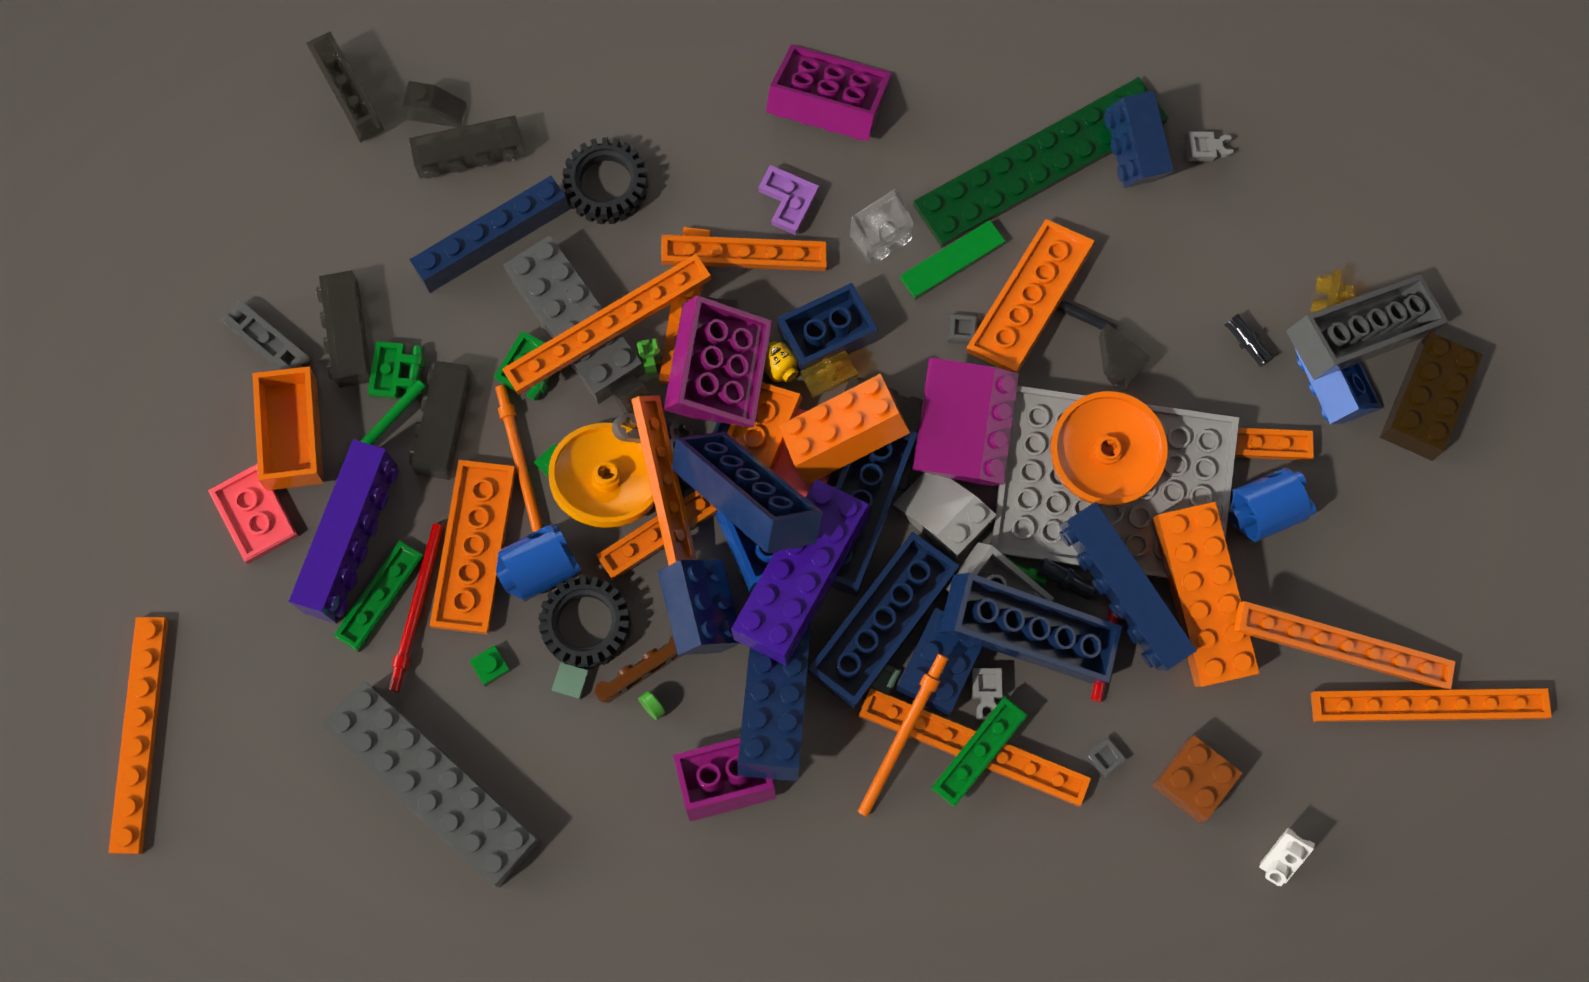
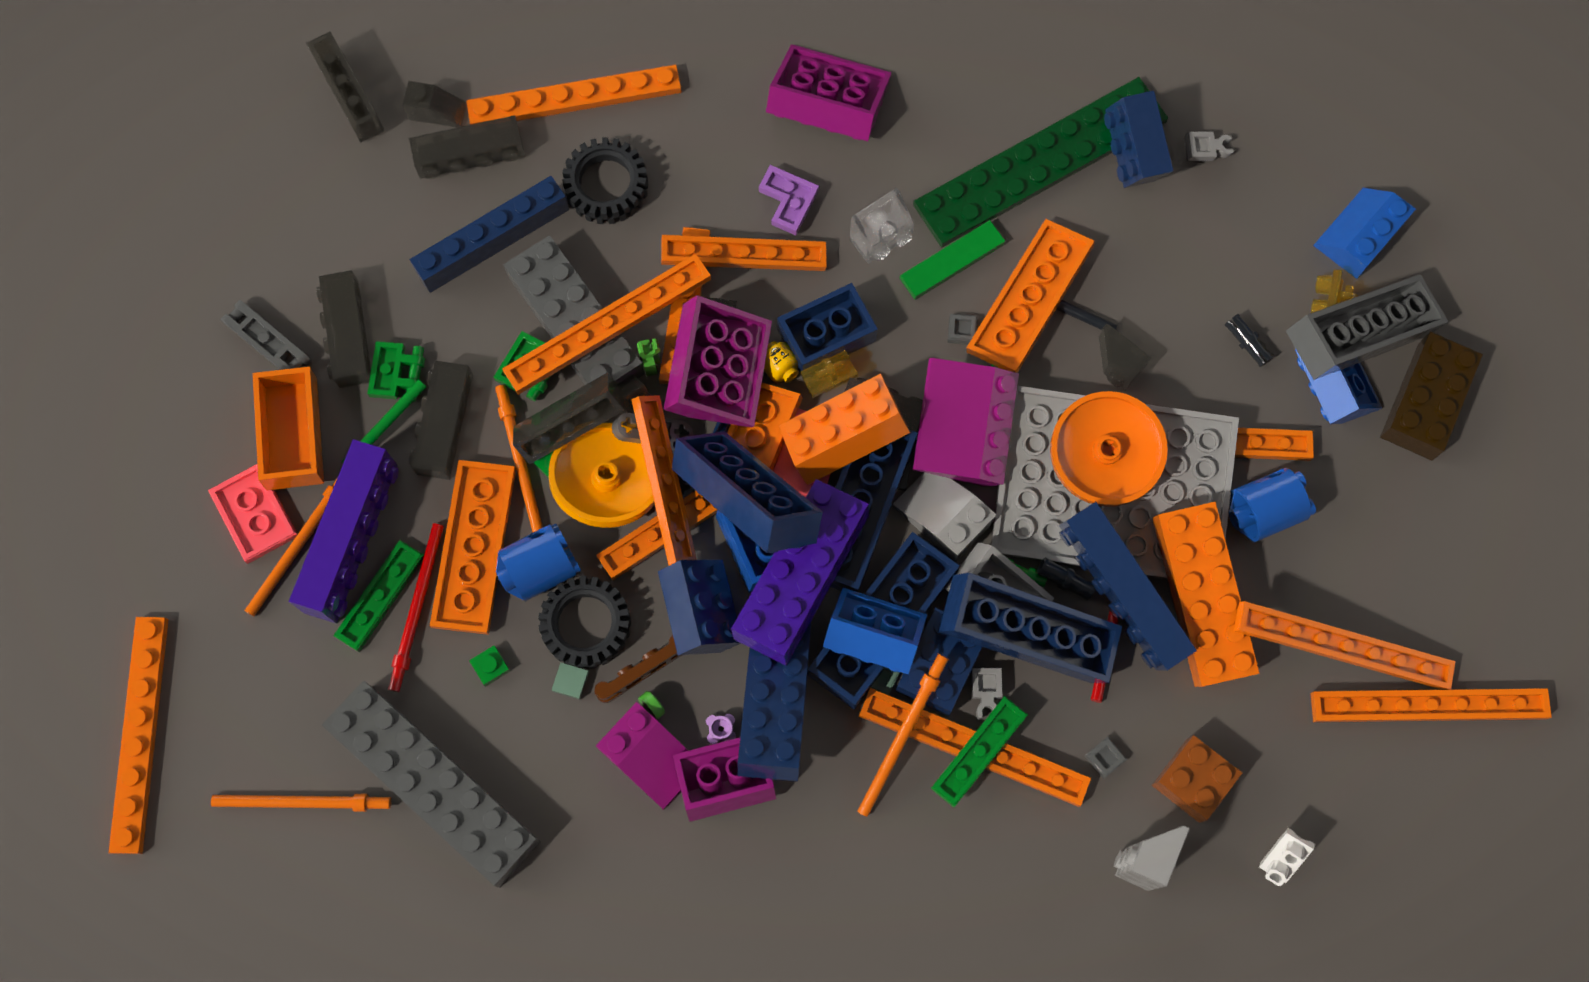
(290, 554): none -> orange bar
(358, 802): none -> orange bar
(568, 418): none -> clear smoke brick
(576, 95): none -> orange plate
(644, 754): none -> magenta slope
(715, 722): none -> lavender plate
(875, 631): none -> blue slope
(1152, 860): none -> light grey slope
(1364, 229): none -> blue slope

